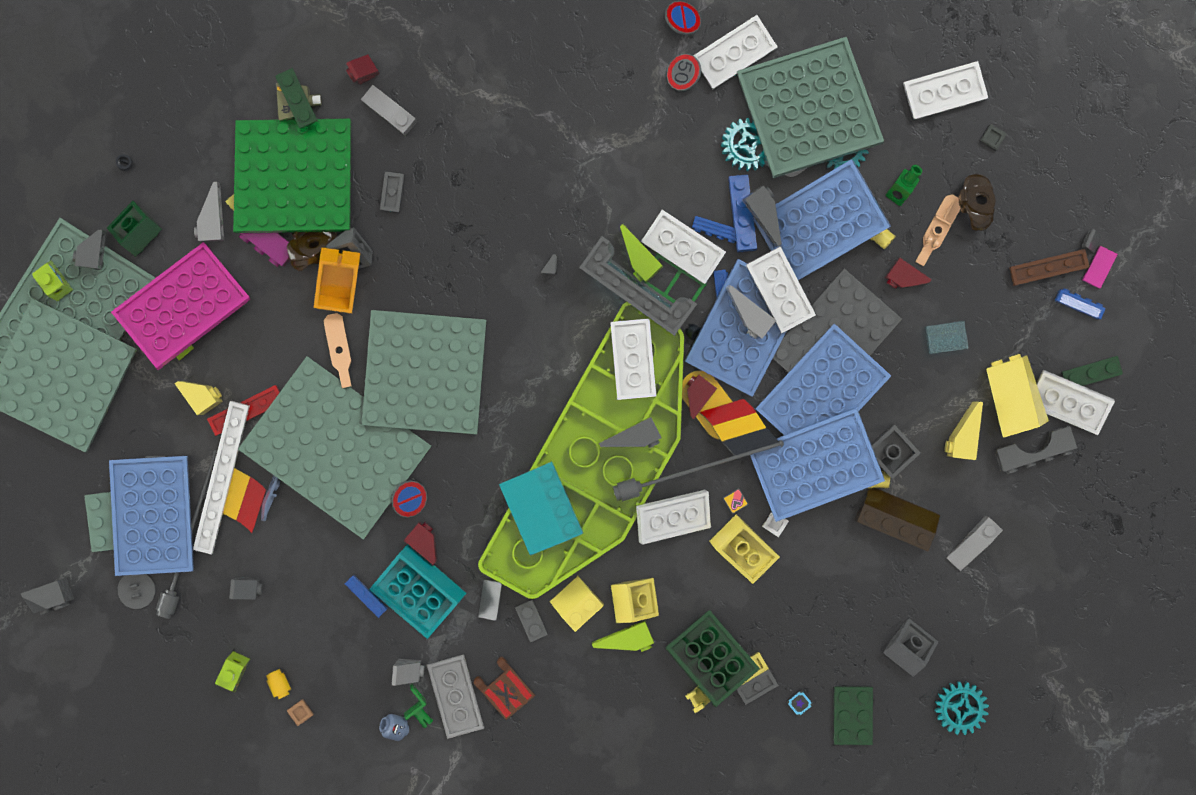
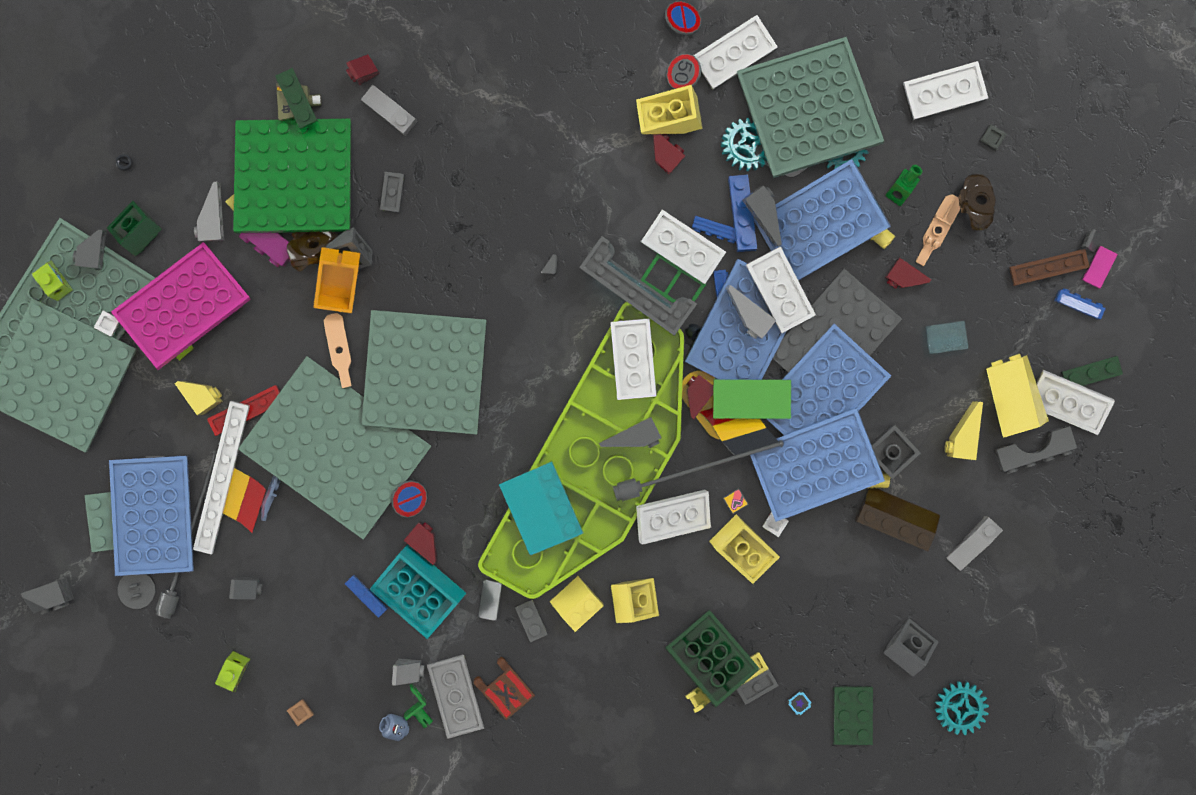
(107, 323): none -> white plate
(278, 684): yellow brick -> none
(629, 638): lime slope -> none
(642, 261): lime slope -> none
(666, 154): none -> dark red slope
(670, 112): none -> light yellow slope
(751, 399): none -> bright green tile

